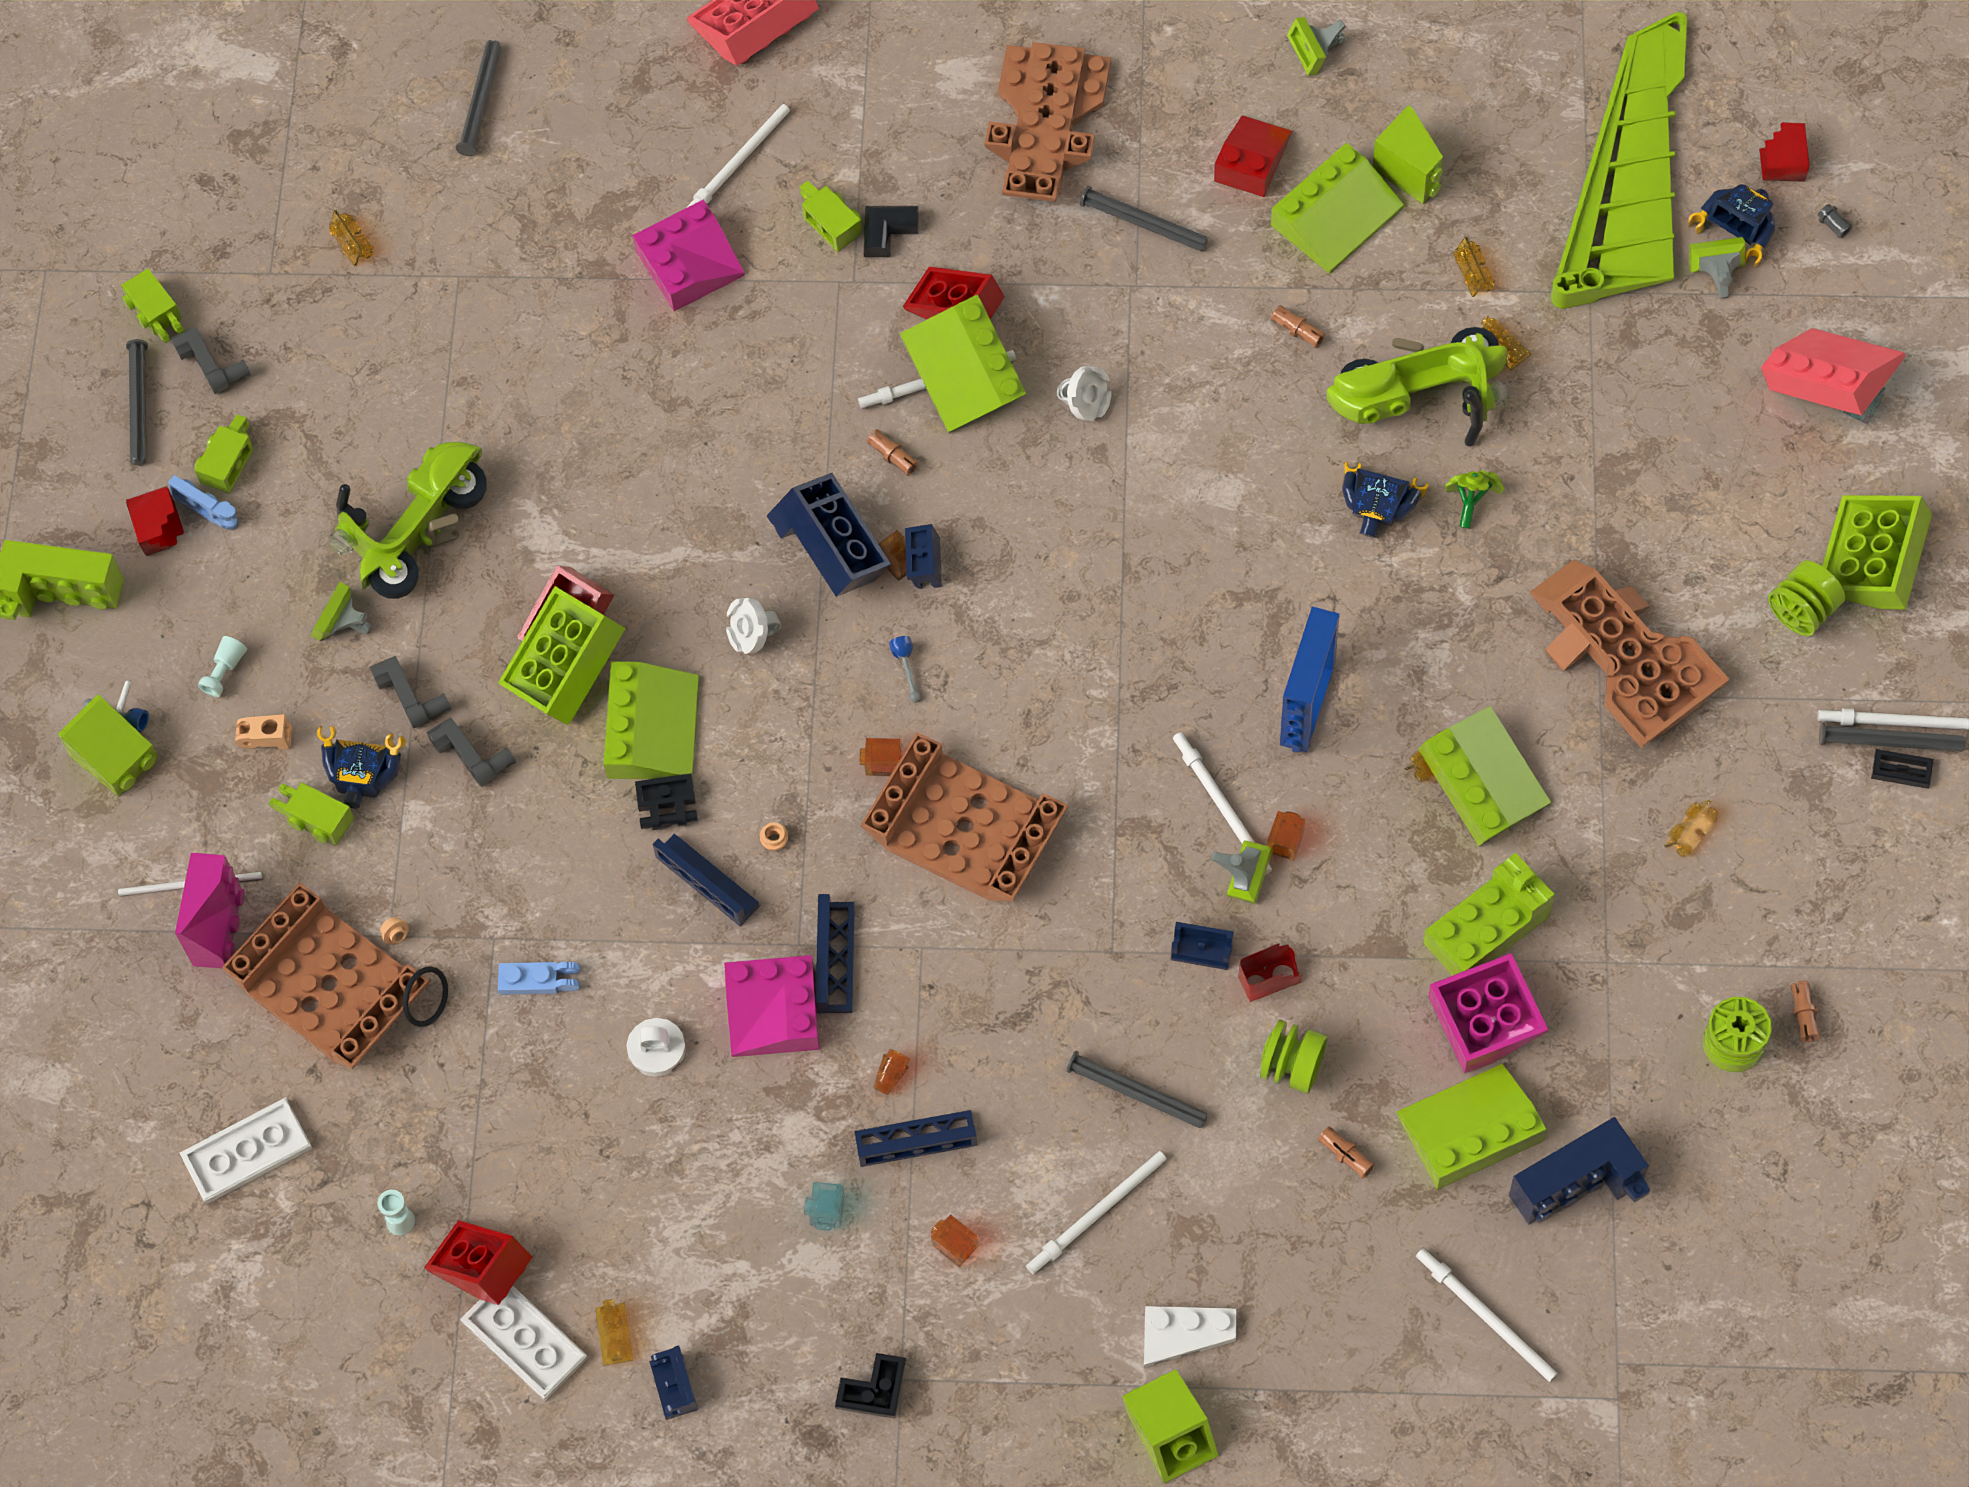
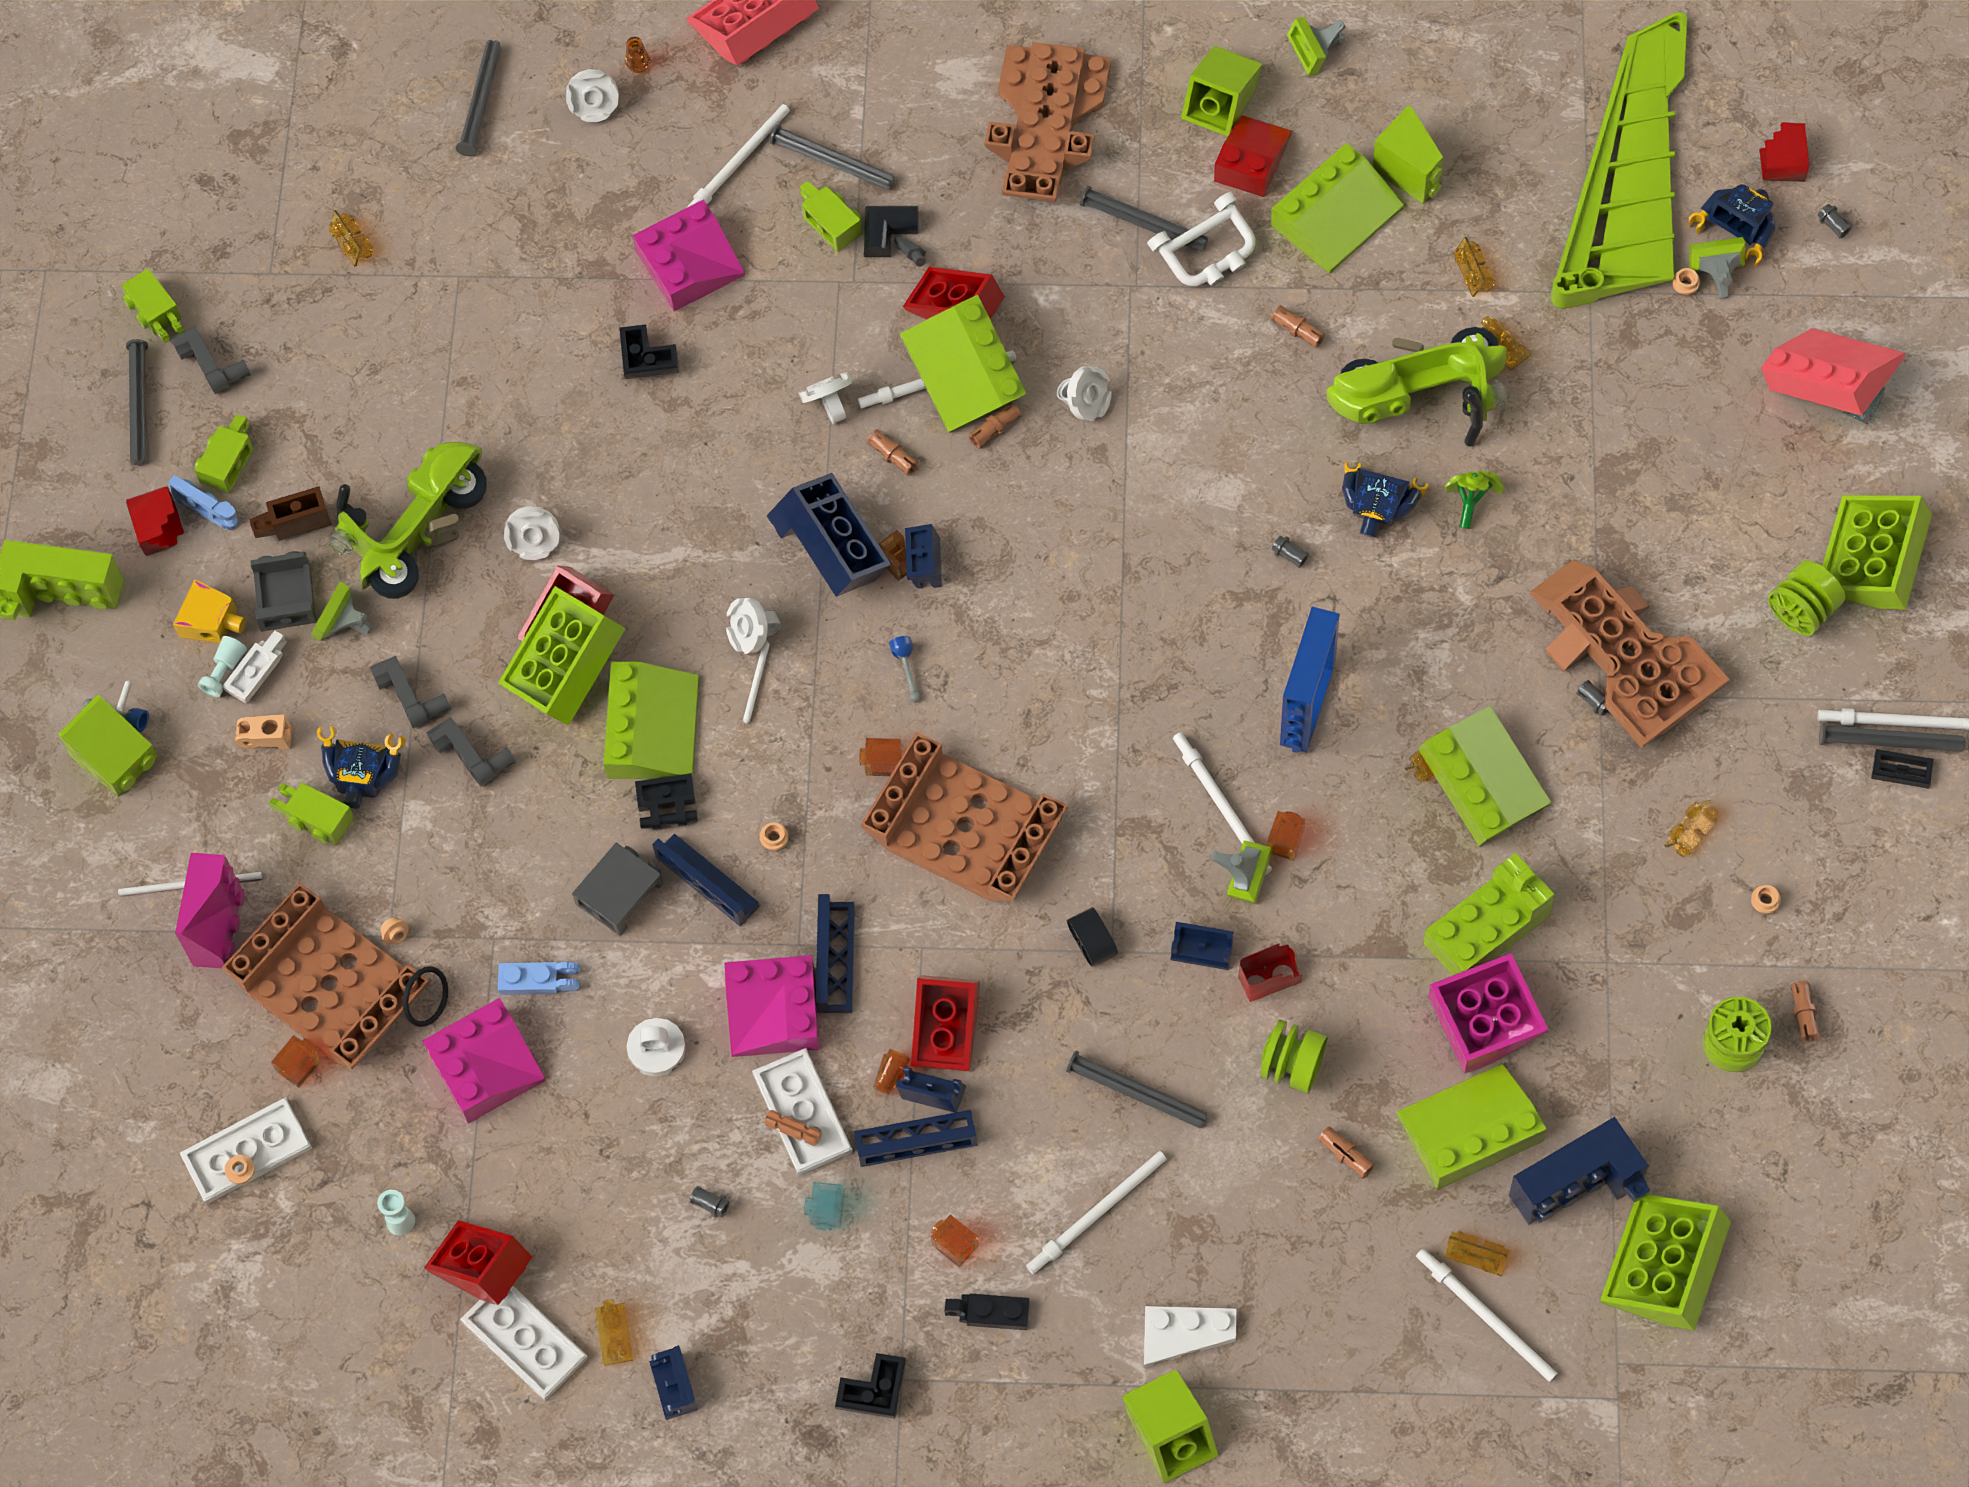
(207, 615): none -> yellow torso
(243, 1176): none -> light nougat plate
(255, 667): none -> white hinge
(283, 591): none -> dark grey panel
(292, 515): none -> reddish brown hinge
(296, 1060): none -> clear orange brick
(483, 1060): none -> dark pink slope
(531, 532): none -> white tile
(592, 95): none -> white tile
(617, 887): none -> dark grey panel
(636, 55): none -> clear orange cone
(642, 360): none -> black brick
(716, 1205): none -> dark grey pin
(756, 681): none -> white axle
(793, 1127): none -> nougat axle
(797, 1091): none -> white tile
(827, 391): none -> white tile
(831, 157): none -> dark grey axle
(911, 250): none -> dark grey bar
(931, 1090): none -> dark blue hinge
(944, 1022): none -> red slope
(990, 1311): none -> black hinge
(994, 425): none -> nougat pin
(1092, 936): none -> black beam
(1213, 273): none -> white bar
(1220, 90): none -> lime slope
(1289, 551): none -> dark grey pin
(1464, 1249): none -> clear yellow hinge
(1593, 697): none -> dark grey pin
(1666, 1260): none -> lime slope
(1688, 275): none -> light nougat plate
(1769, 892): none -> light nougat plate

